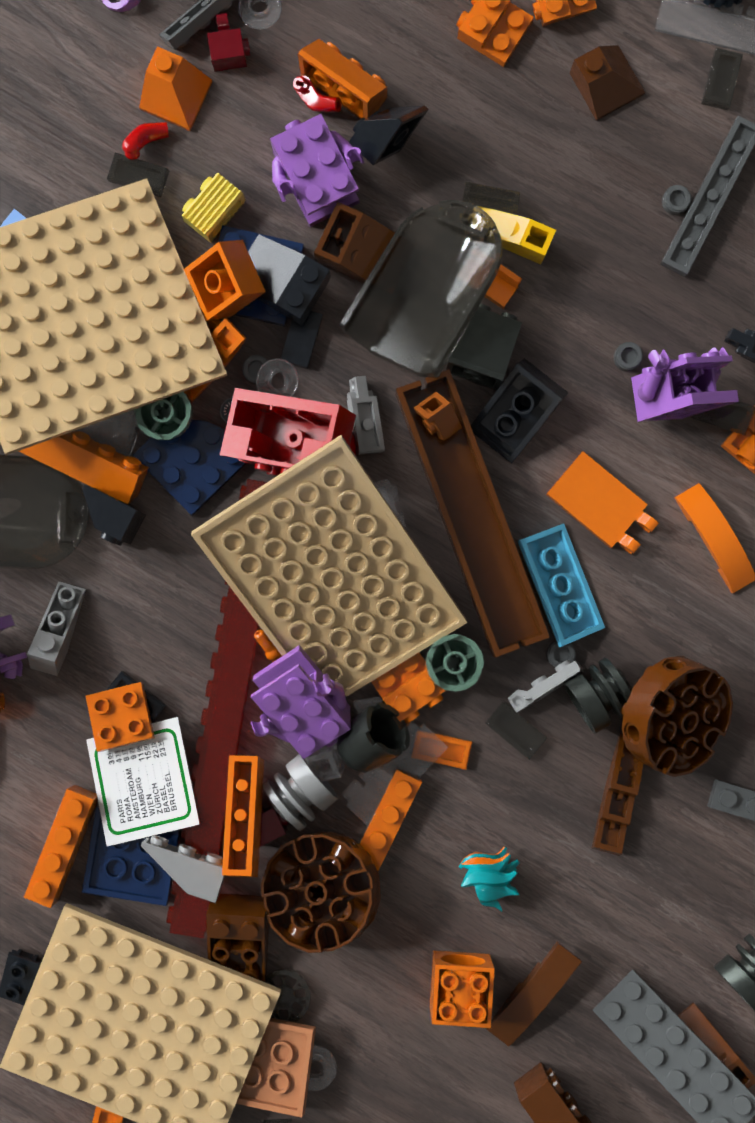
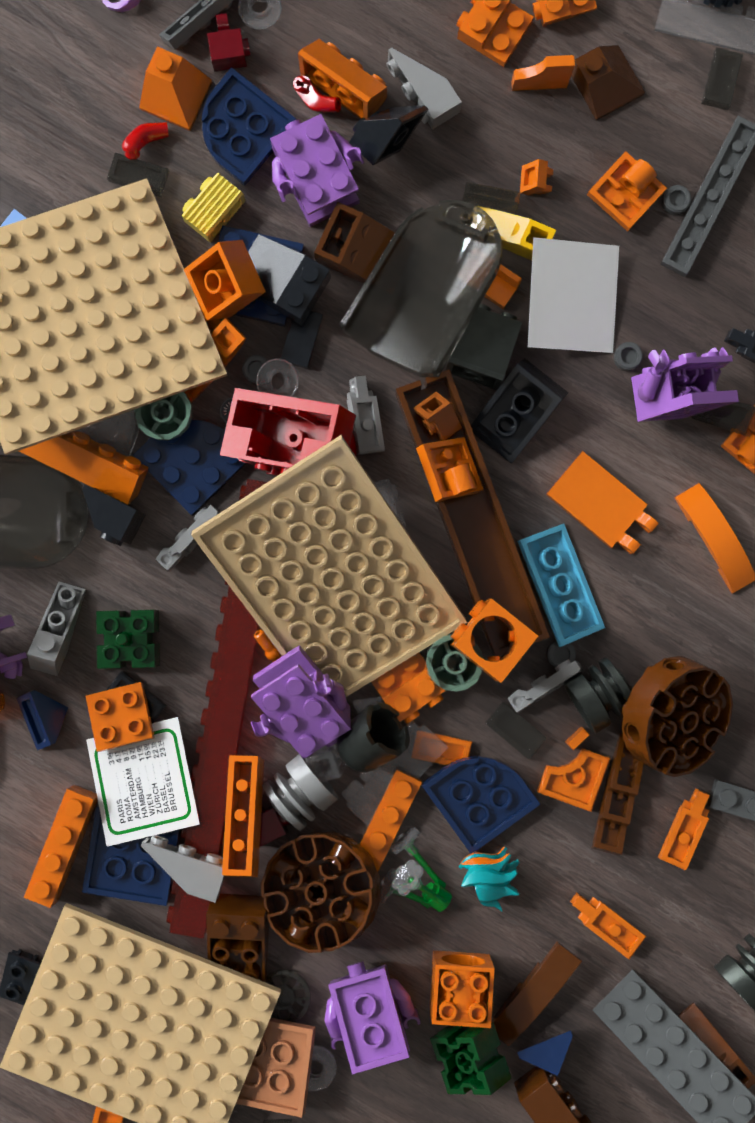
(42, 717): none -> dark blue slope
(128, 639): none -> dark green brick
(184, 541): none -> light grey hinge
(239, 125): none -> dark blue plate
(367, 1017): none -> medium lavender torso
(408, 877): none -> clear plant
(425, 88): none -> light grey slope
(449, 469): none -> orange plate
(471, 1059): none -> dark green brick
(479, 798): none -> dark blue plate
(518, 635): none -> orange brick
(534, 178): none -> orange tile
(548, 1054): none -> dark blue slope
(551, 73): none -> orange tile
(573, 295): none -> white sticker
(576, 781): none -> orange tile
(577, 738): none -> orange piece
(608, 925): none -> orange hinge
(627, 190): none -> orange plate
(686, 830): none -> orange hinge

